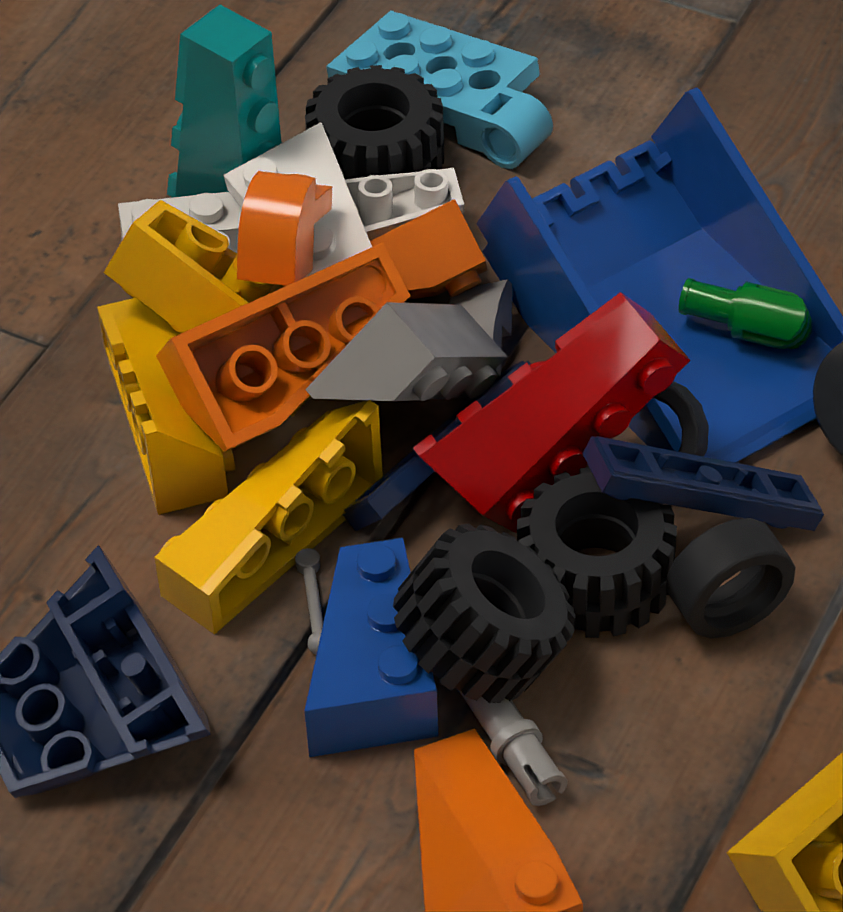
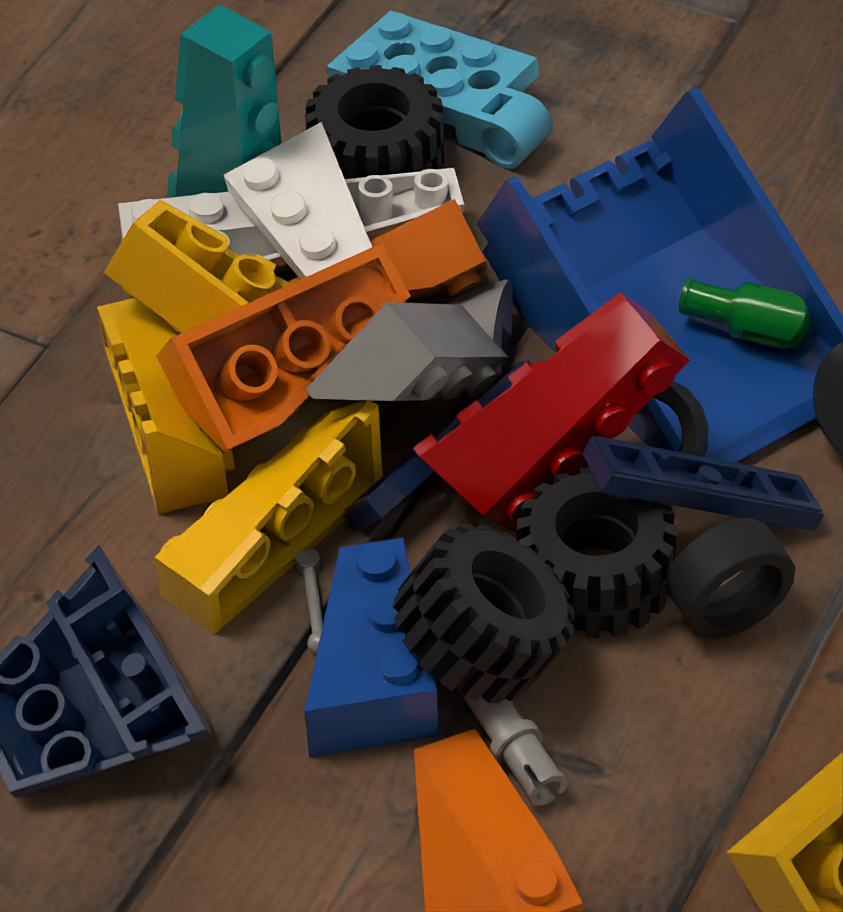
(279, 227): orange brick -> none

